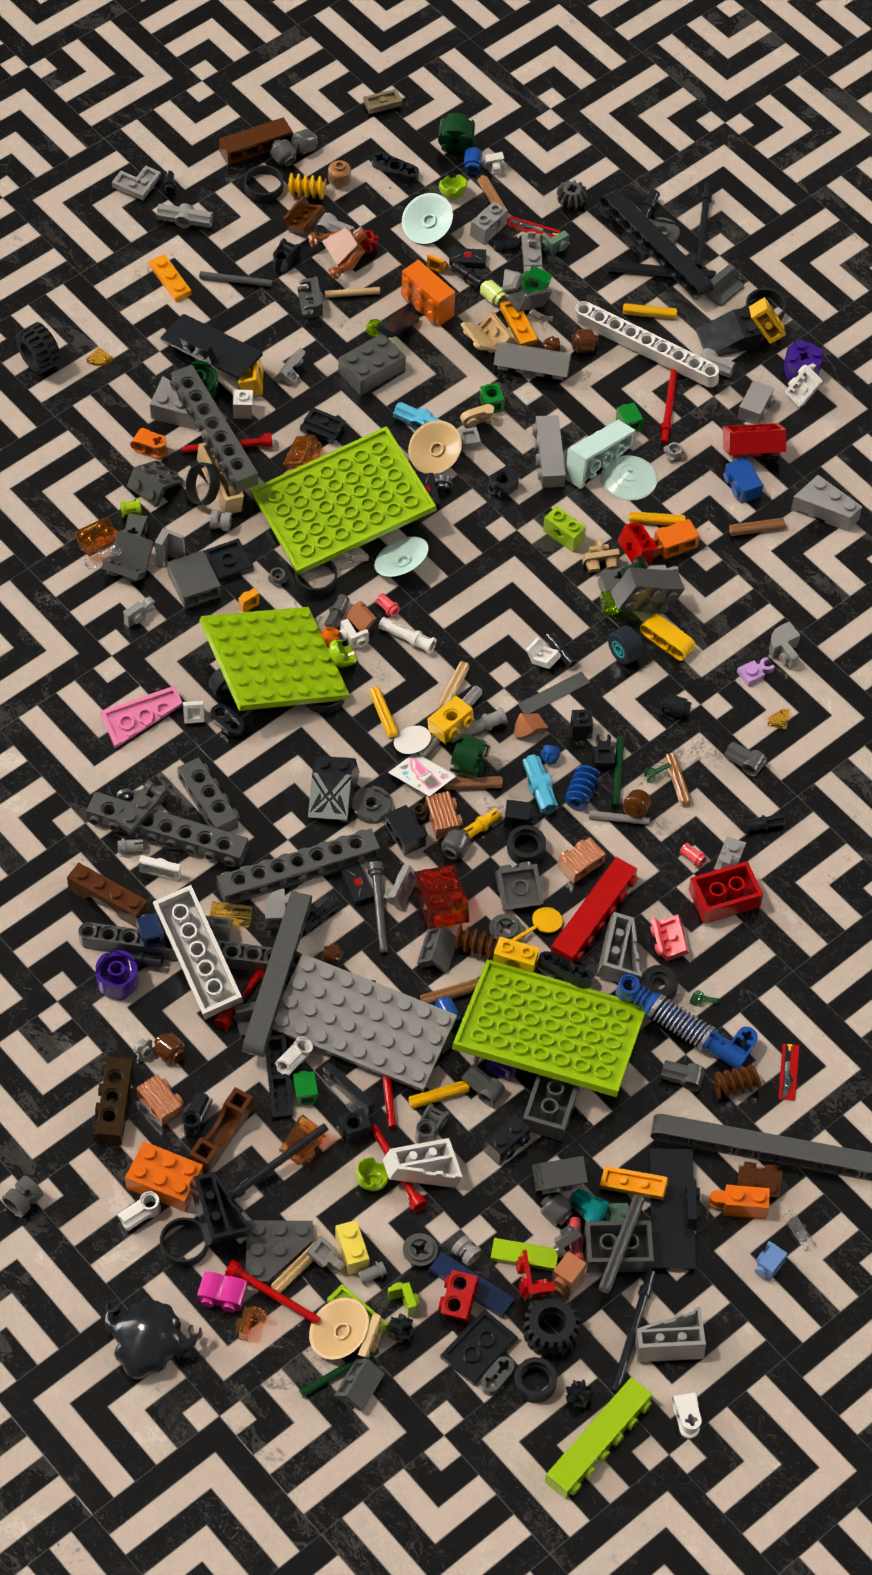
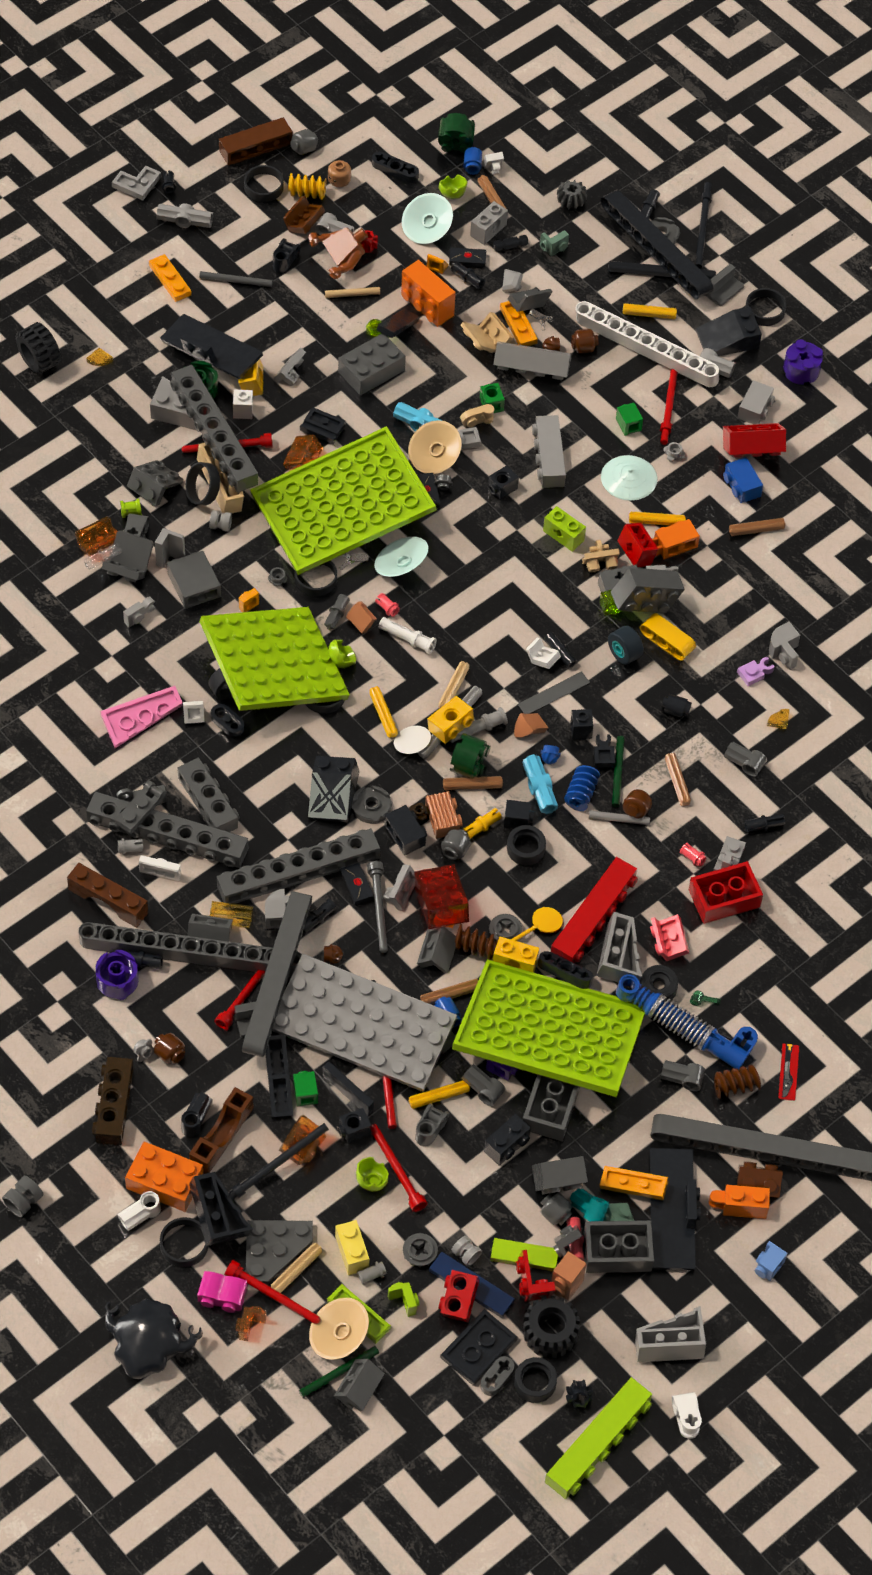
(148, 443): orange piece -> none
(150, 930): dark blue brick -> none
(159, 1099): nougat brick -> none
(198, 952): white brick -> none
(229, 560): black tile -> none
(283, 152): dark grey head -> none
(294, 1055): white piece -> none
(310, 298): dark grey hinge -> none
(323, 1253): light grey plate -> none
(330, 634): orange plate -> none
(352, 638): white bracket -> none
(372, 1337): tan tile -> none
(382, 101): dark tan plate -> none
(400, 1328): black gear -> none
(422, 774): white sticker -> none
(424, 1164): white wedge -> none
(492, 292): yellowish green brick -> none
(519, 886): dark grey plate -> none
(528, 226): sticker -> none
(531, 251): light grey plate -> none
(542, 277): green brick -> none
(581, 859): nougat brick -> none
(597, 452): light aqua wedge -> none
(621, 1244): dark grey axle -> none
(638, 562): clear green hand -> none
(644, 1294): black bar -> none
(651, 771): clear green hand -> none
(767, 320): yellow brick -> none
(799, 1230): clear axle -> none
(803, 385): white bracket -> none
(828, 503): light grey wedge -> none

